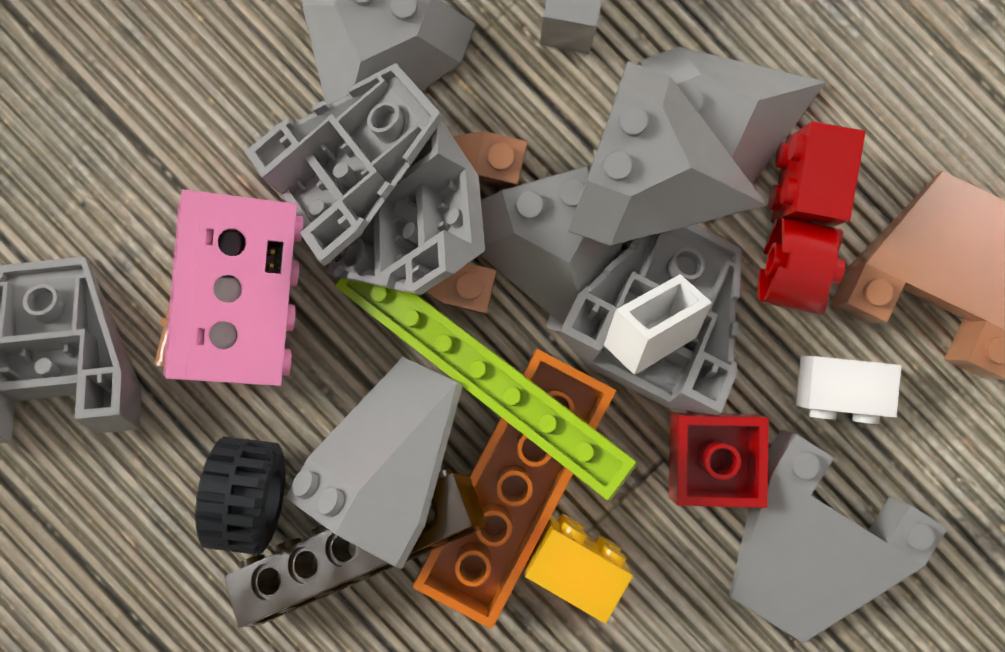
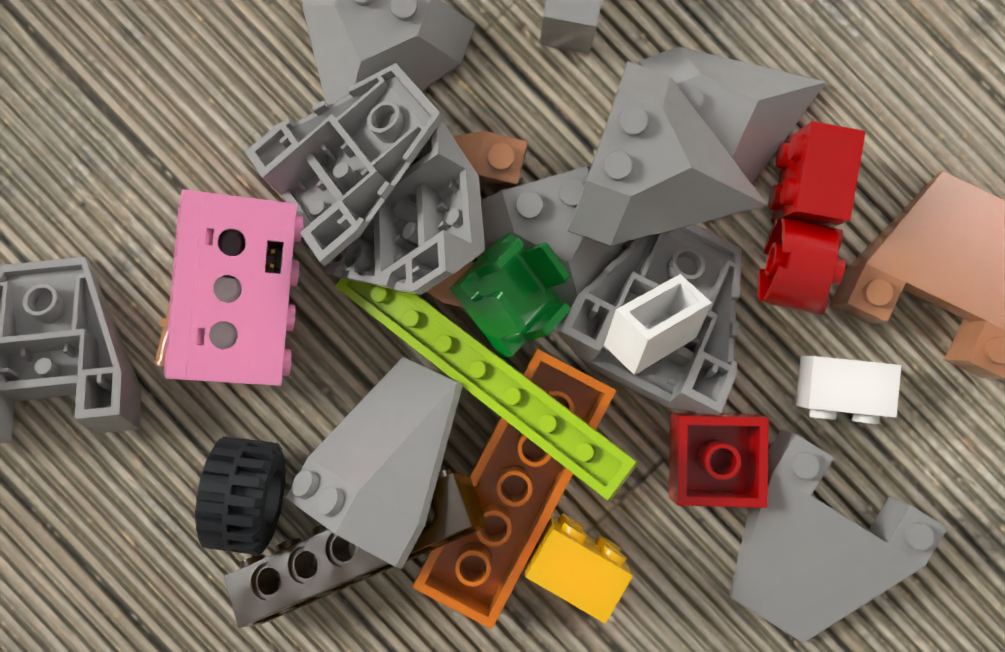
(512, 293): none -> green panel

